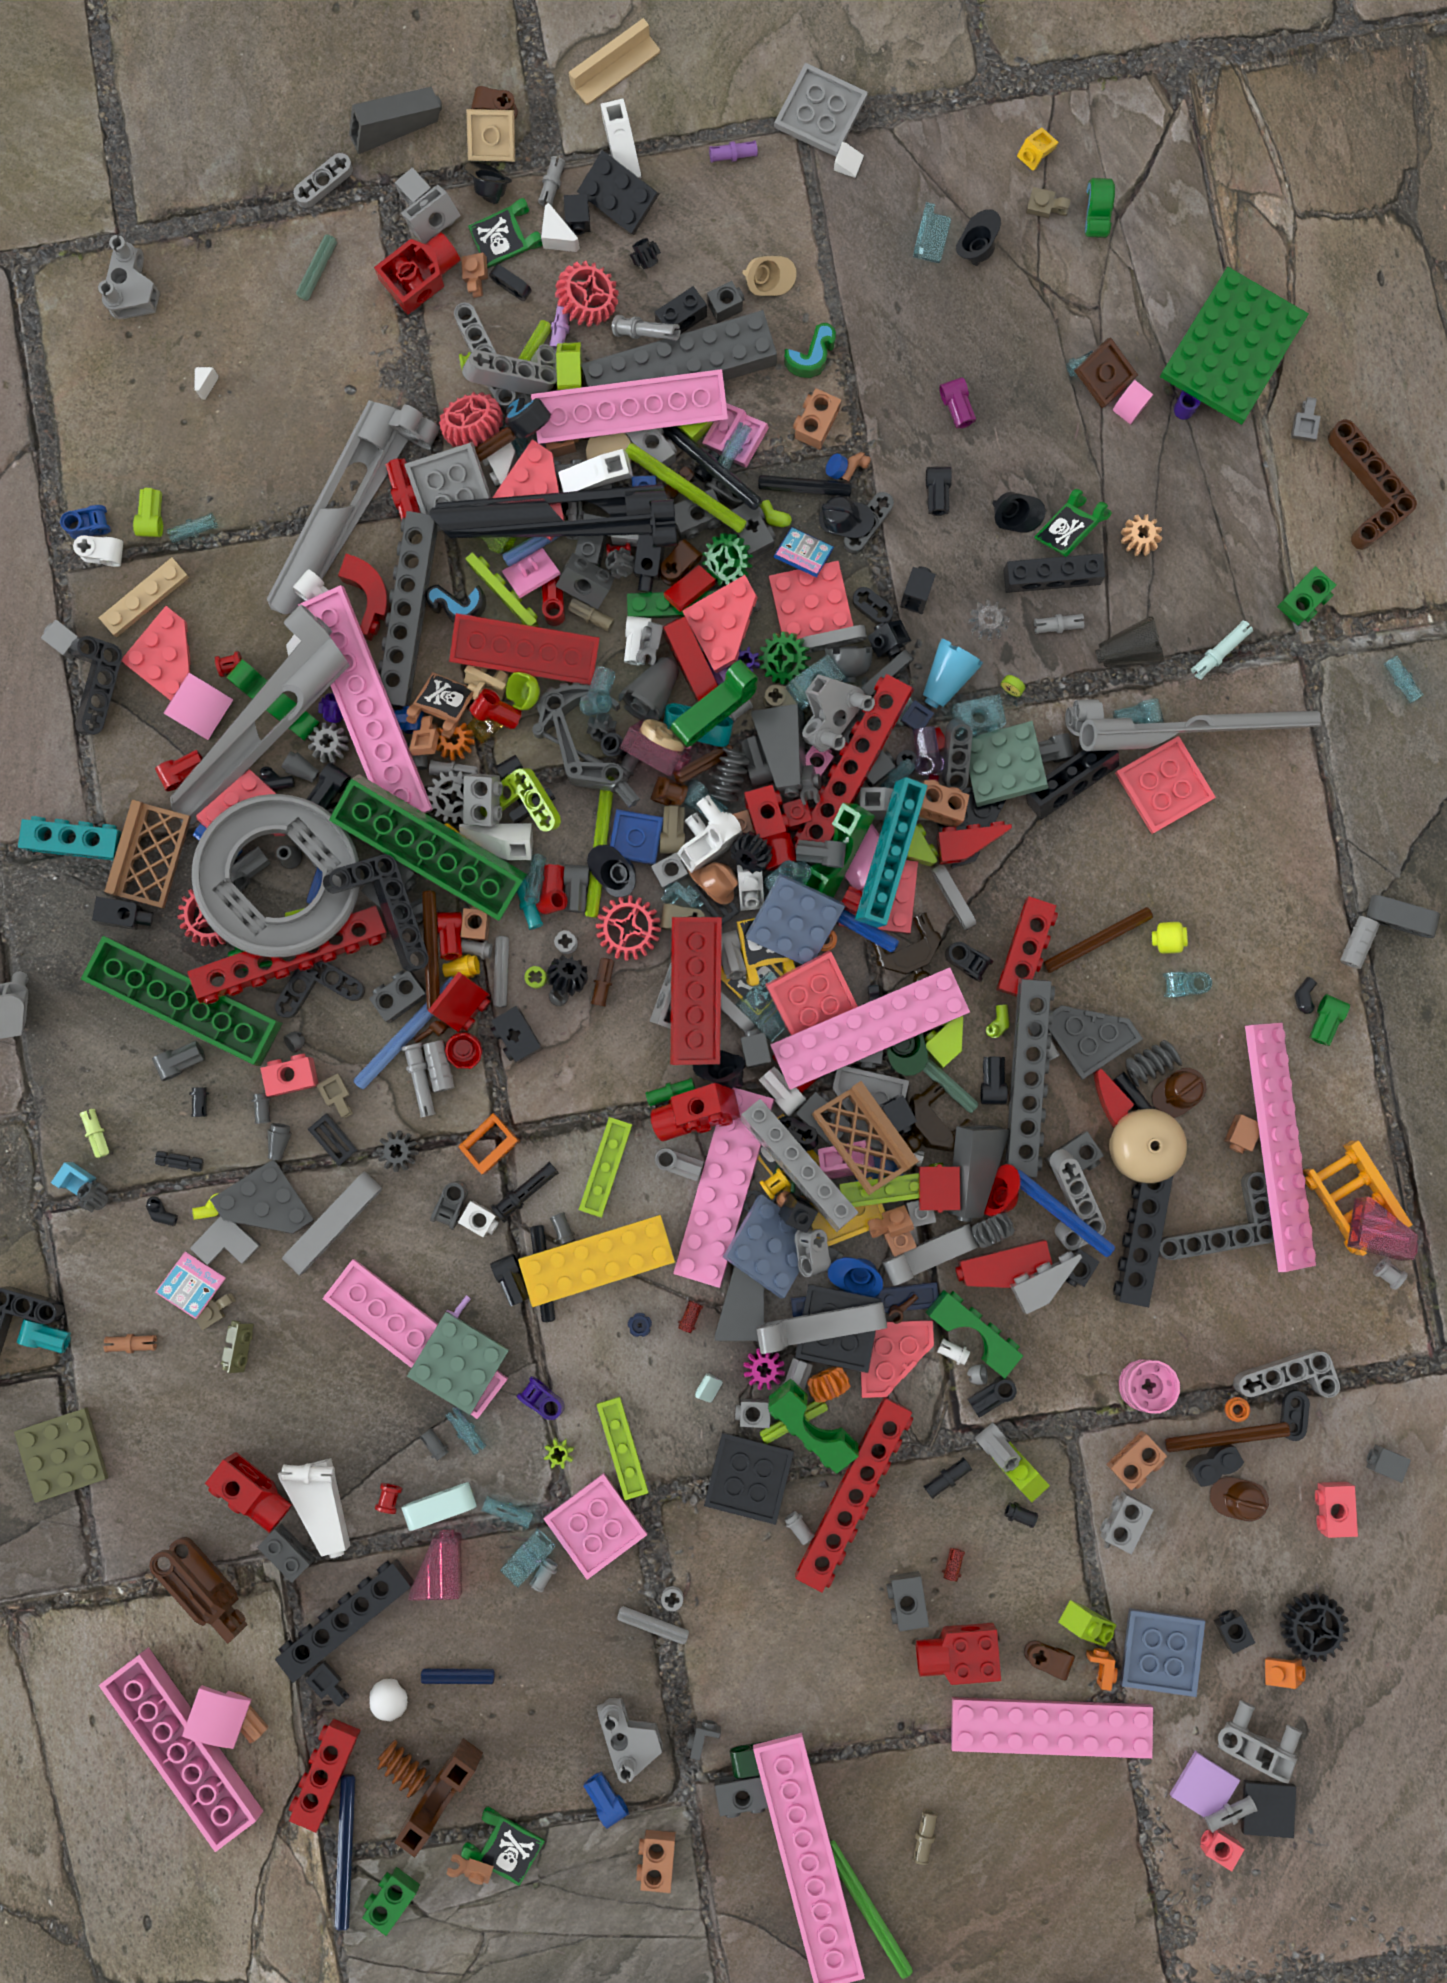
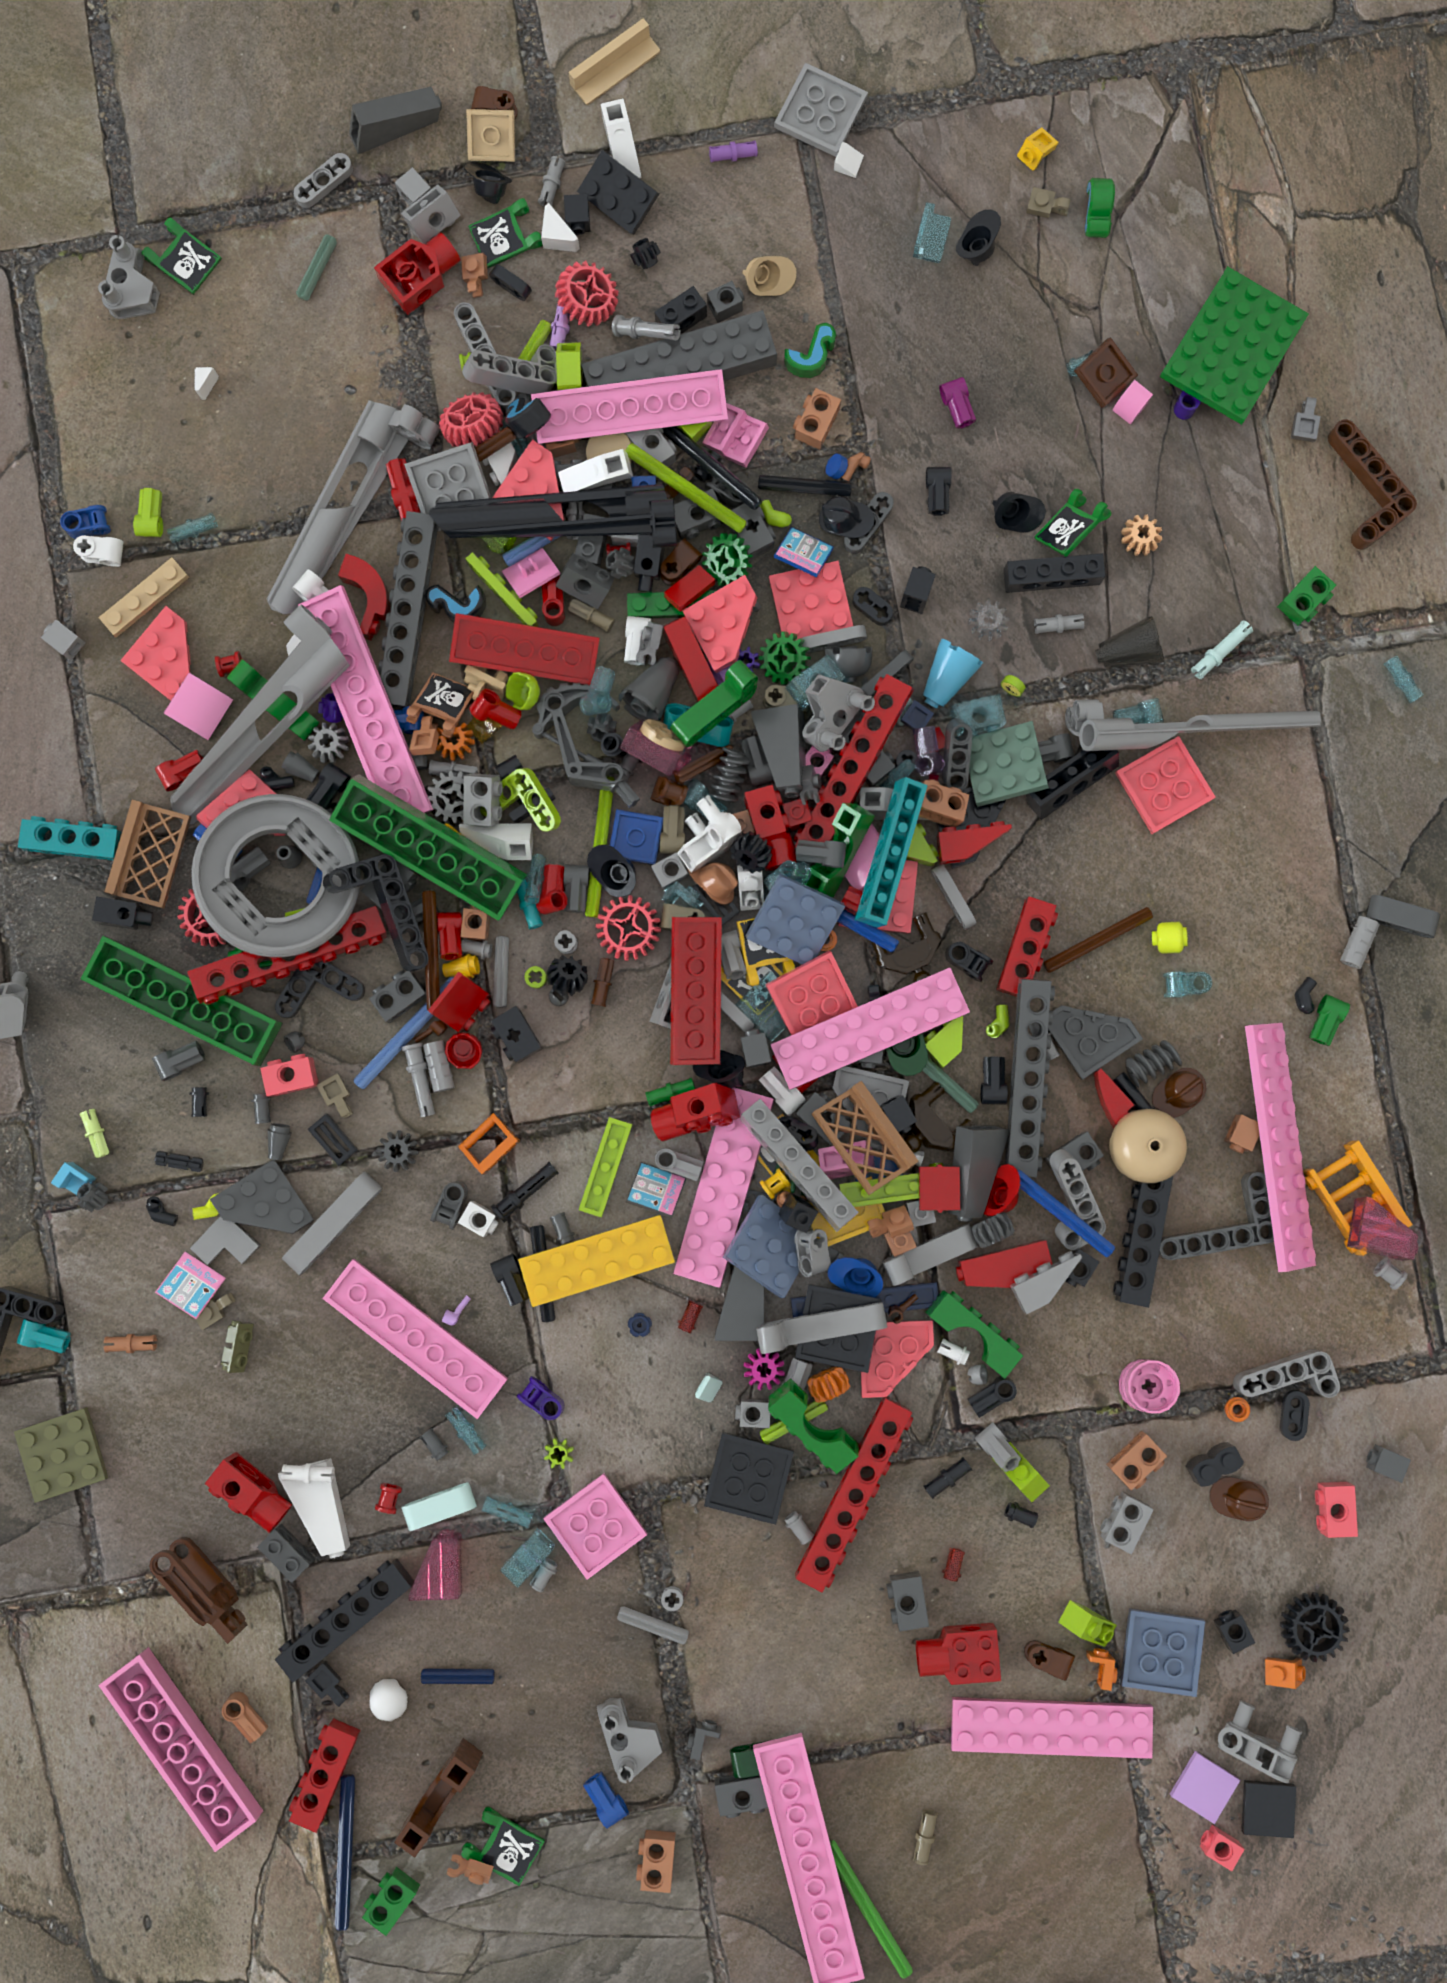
(93, 687): black beam -> none
(185, 259): none -> flag
(216, 1717): bright pink slope -> none
(402, 1769): dark orange piece -> none
(458, 1363): sand green plate -> none
(622, 1448): lime plate -> none
(656, 1190): none -> piece
(734, 445): clear light blue pin -> none
(889, 638): black brick -> none
(1227, 1437): reddish brown axle -> none
(1230, 1814): light grey pin -> none

